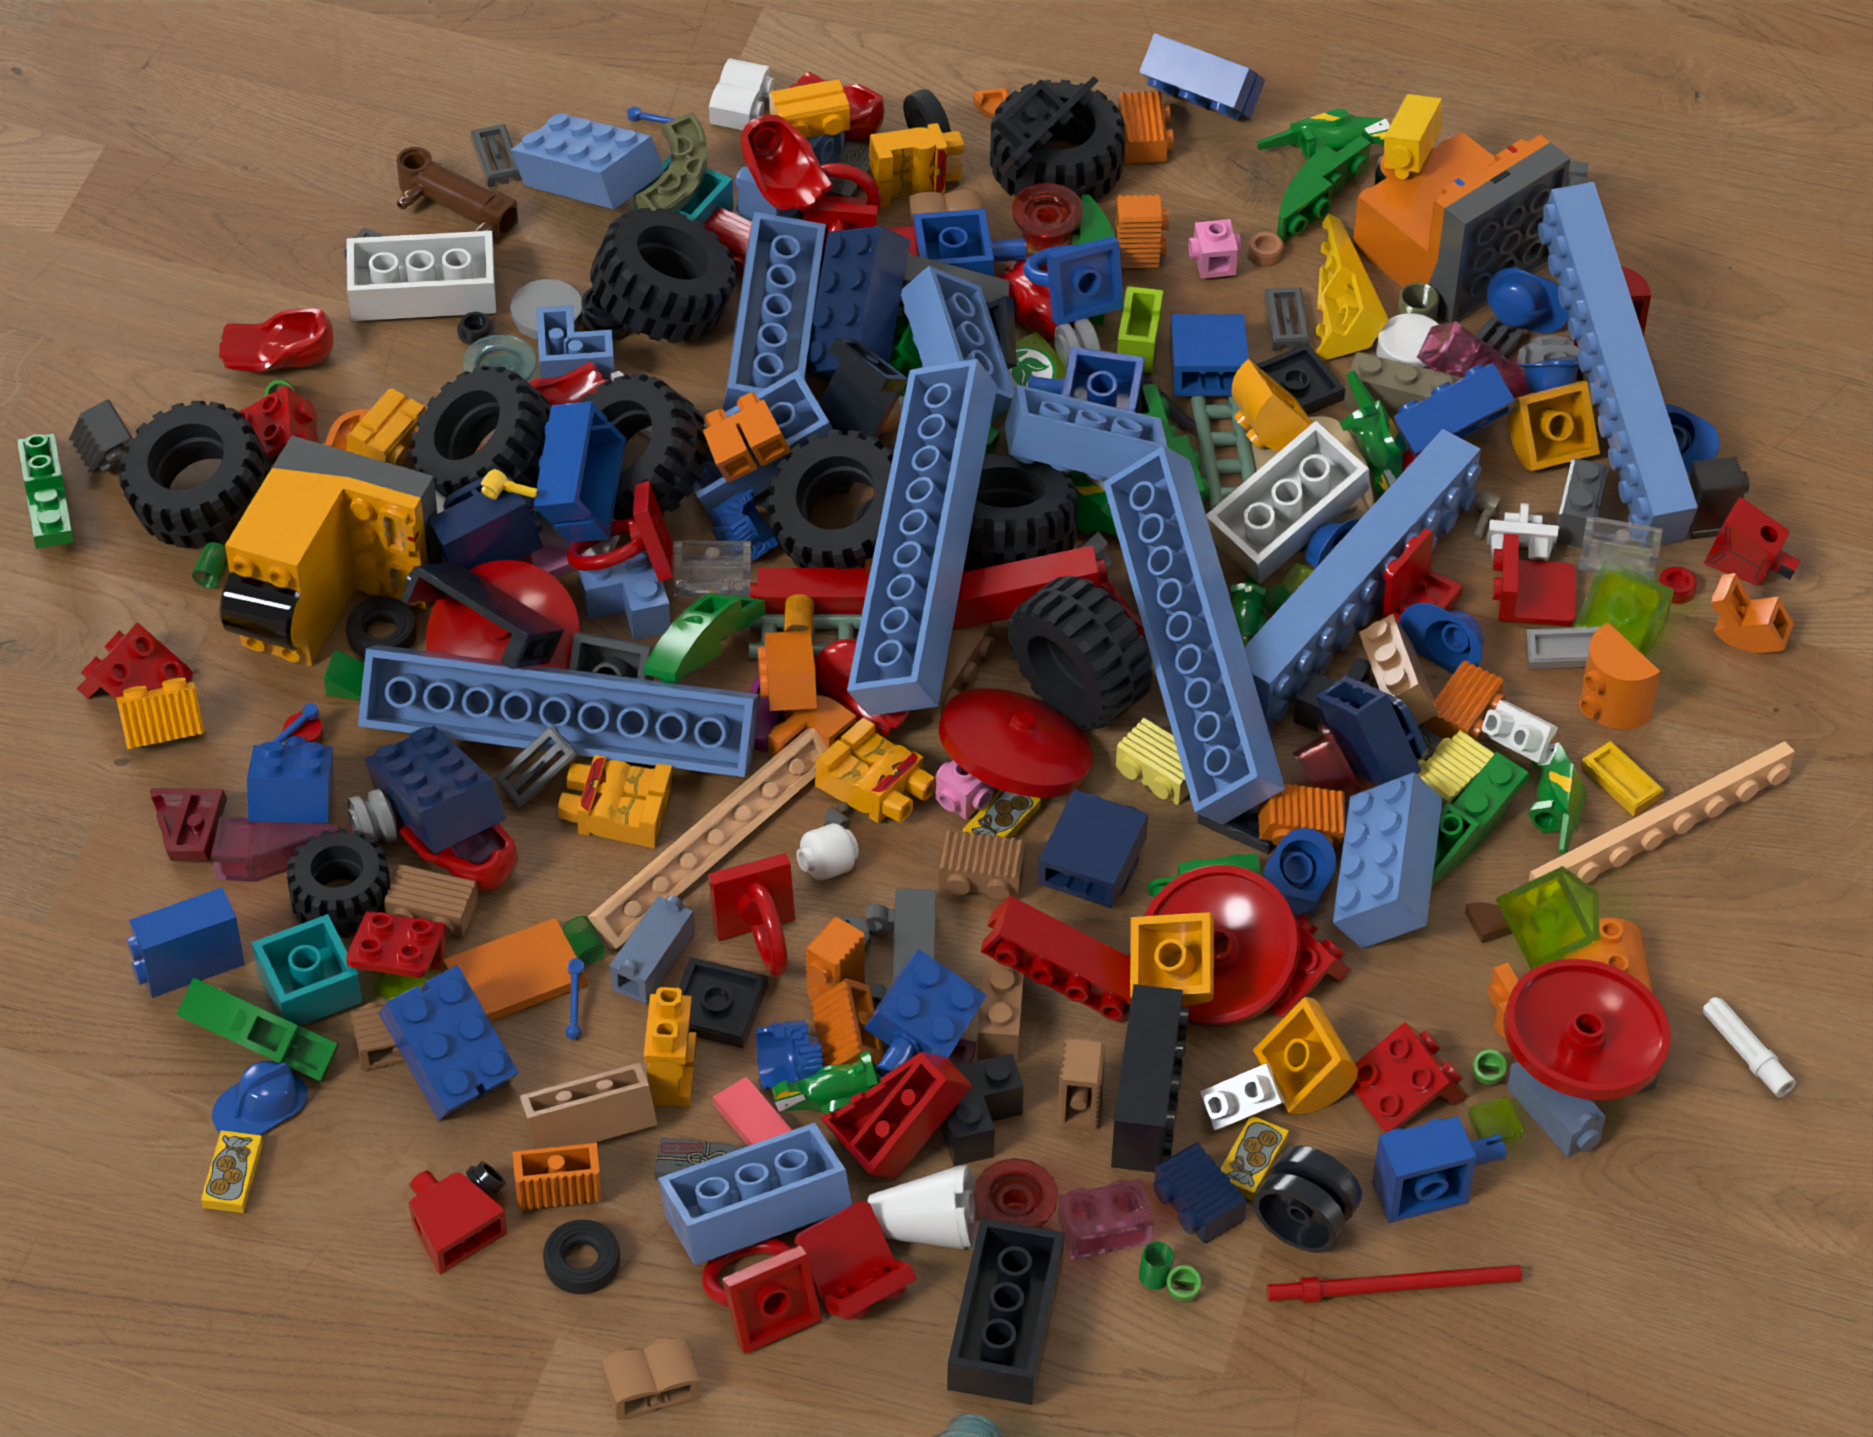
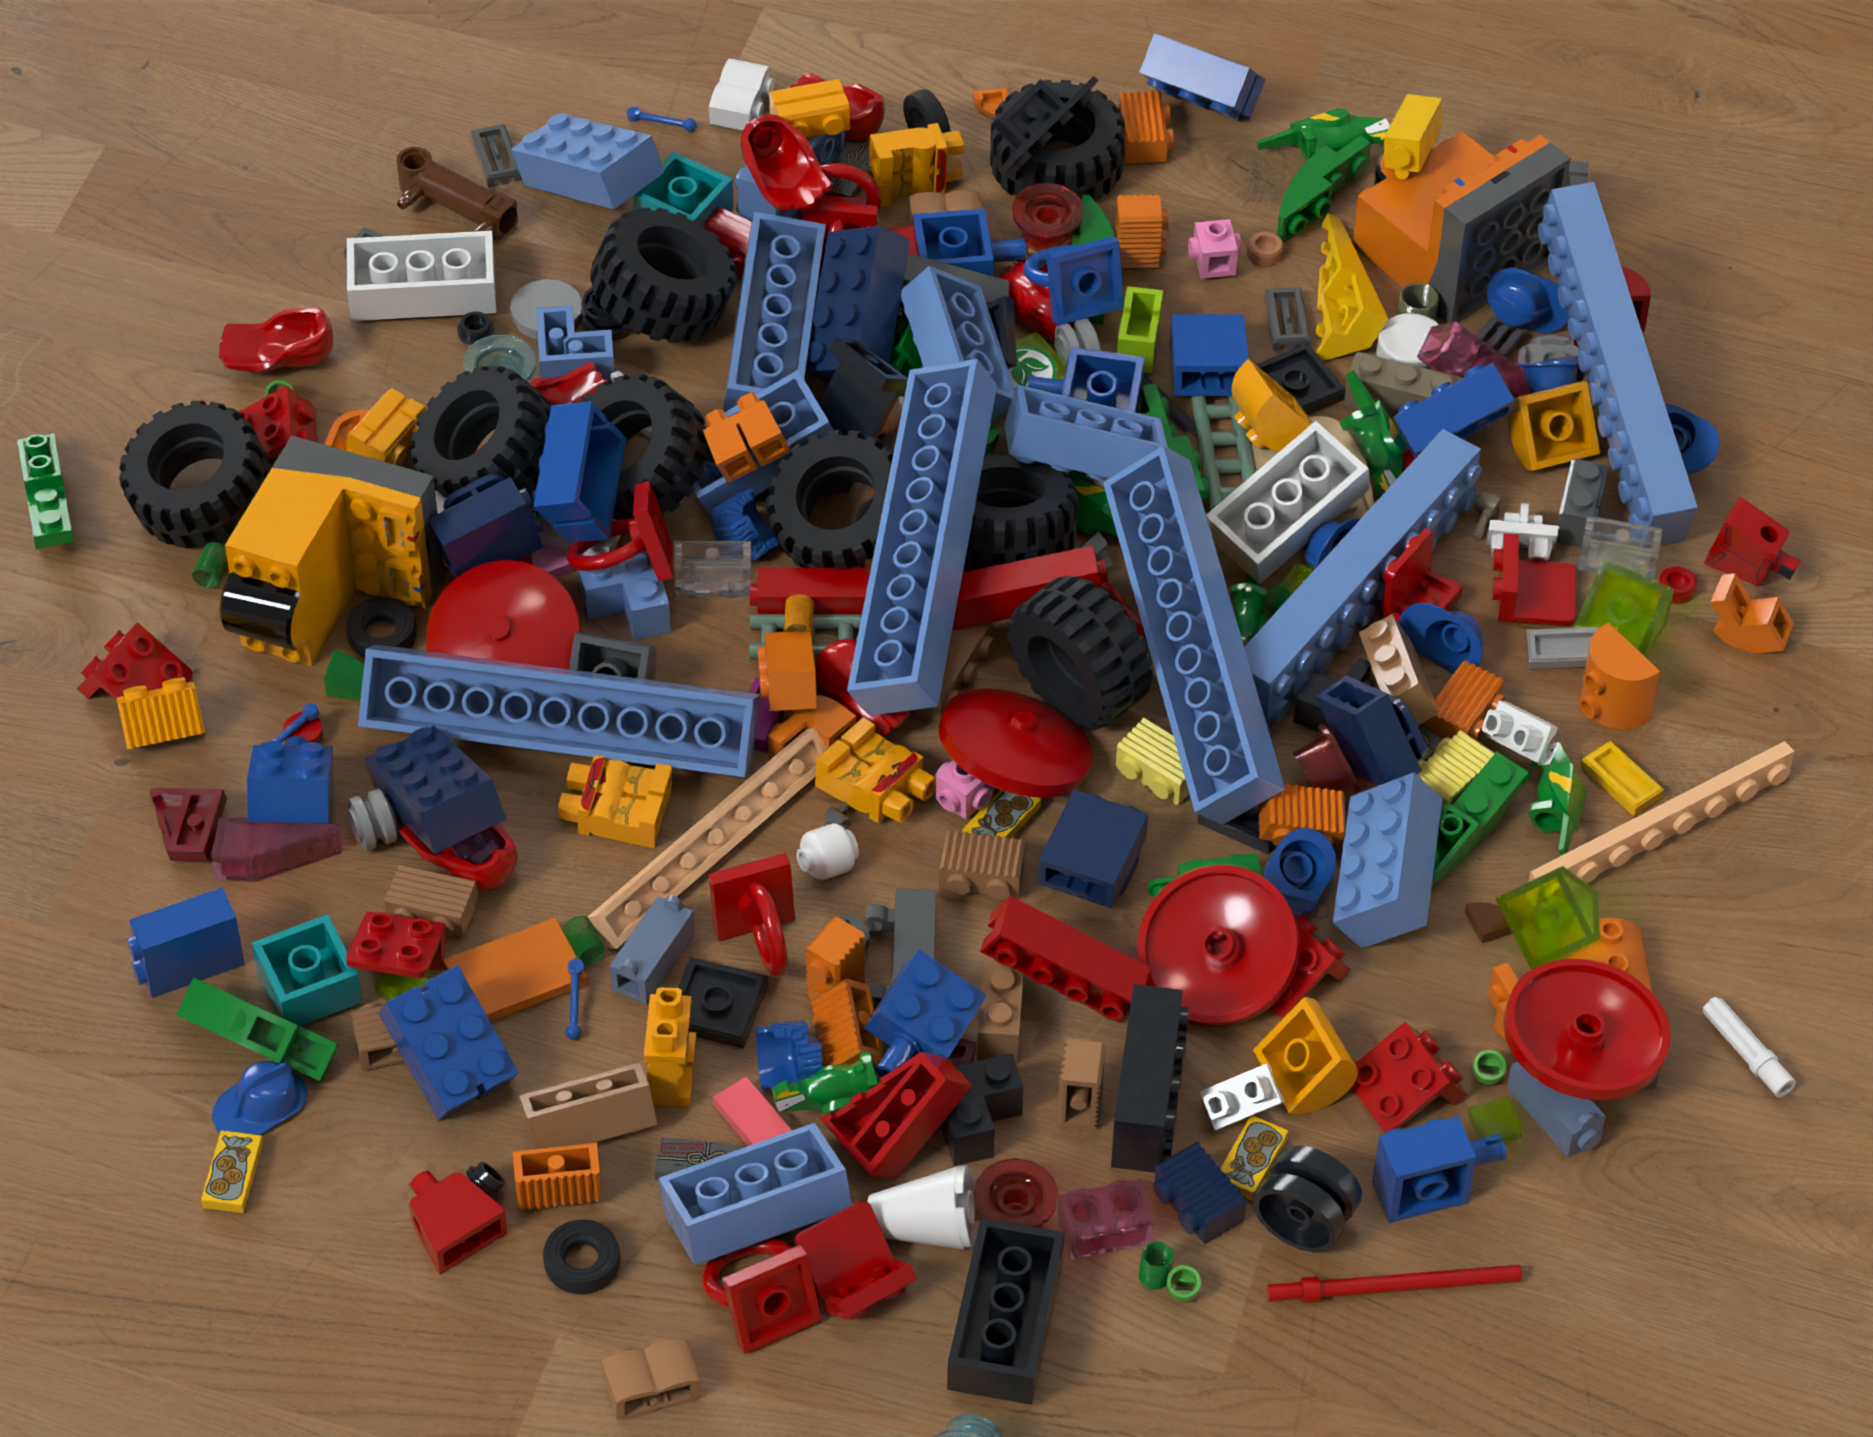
(100, 437): dark grey brick -> none
(336, 858): black tyre -> none
(496, 482): yellow hand -> none
(532, 636): black panel -> none
(561, 745): dark grey tile -> none
(686, 167): olive tile -> none
(698, 634): green slope -> none
(1174, 954): light orange brick -> none
(1716, 490): clear smoke brick -> none

